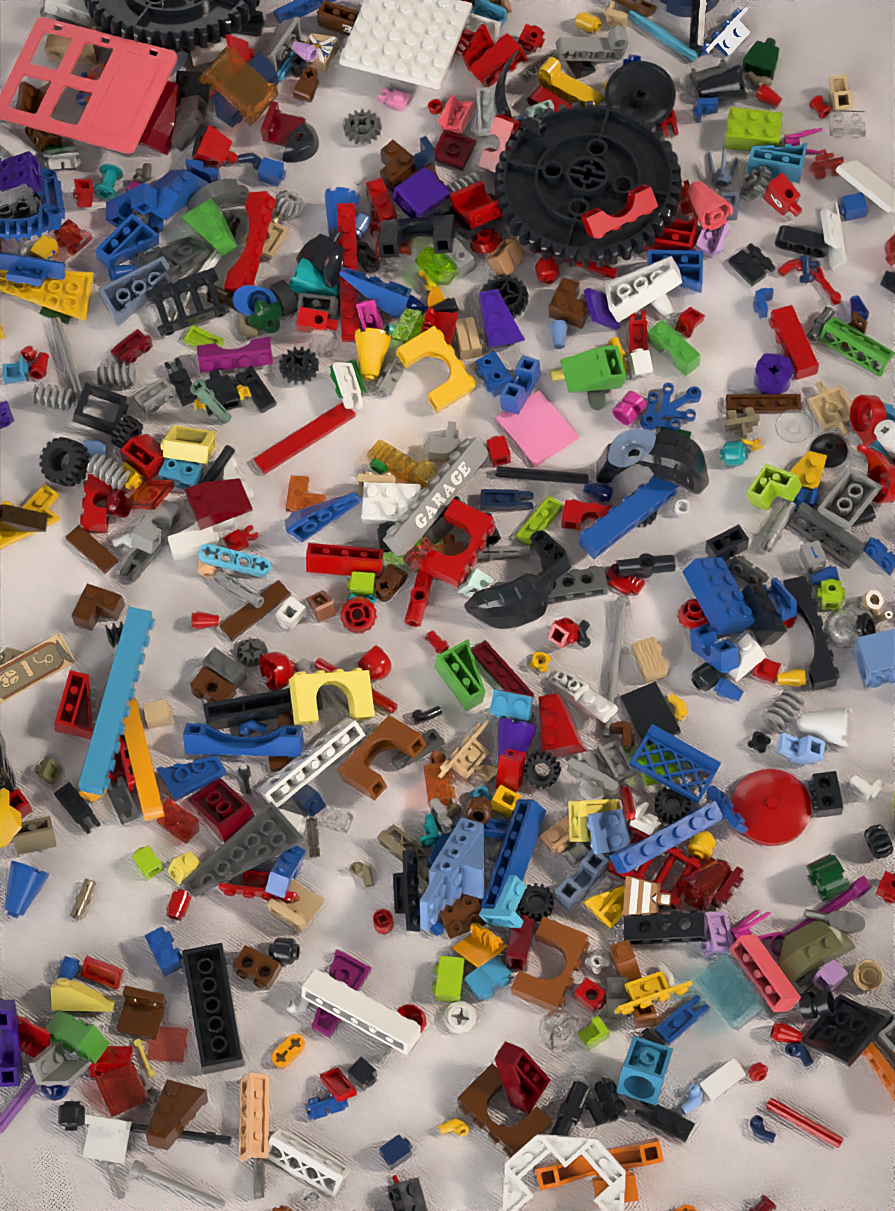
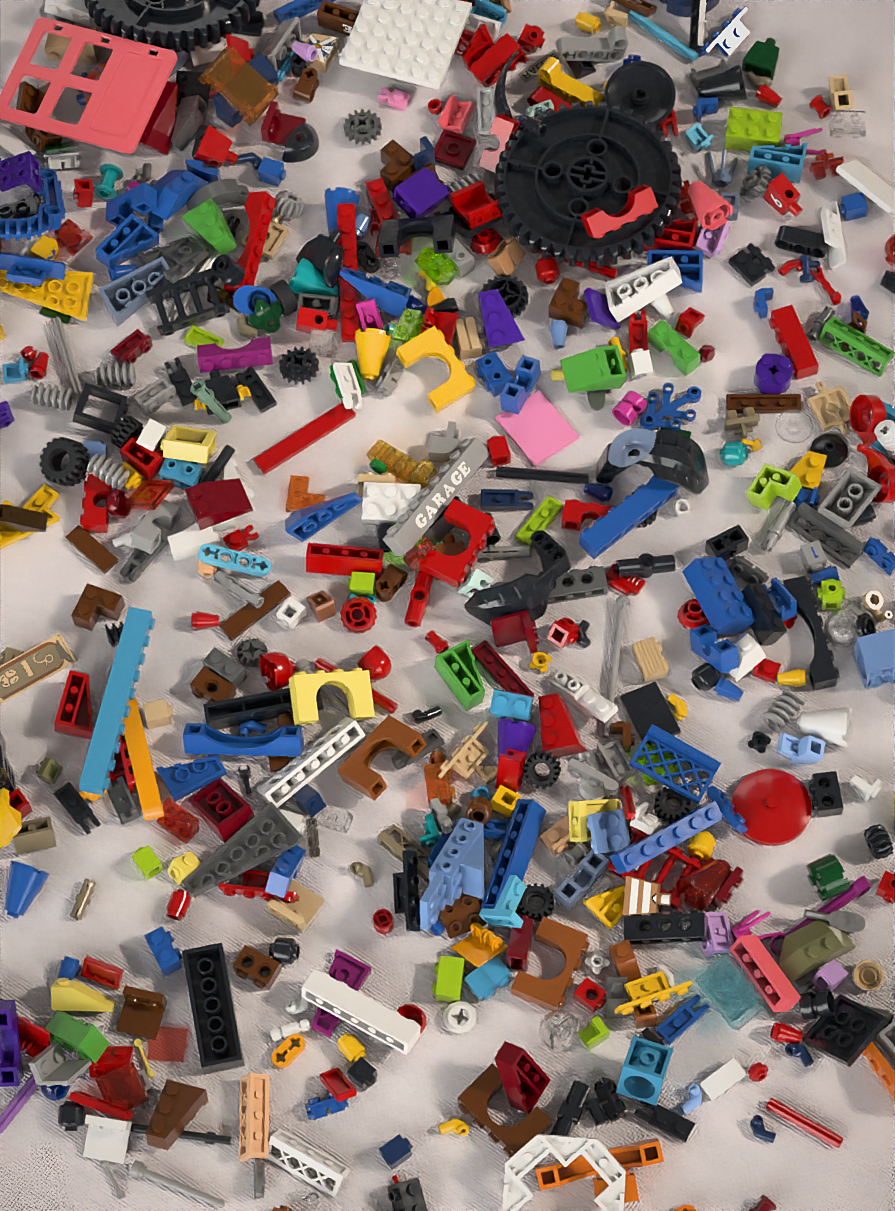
(101, 1105): none -> red tile
(152, 435): none -> white slope
(228, 270): none -> black wheel
(289, 1029): none -> white axle
(351, 1047): none -> yellow brick
(515, 629): none -> dark red bracket
(698, 137): none -> medium azure bracket
(707, 353): none -> dark red plate

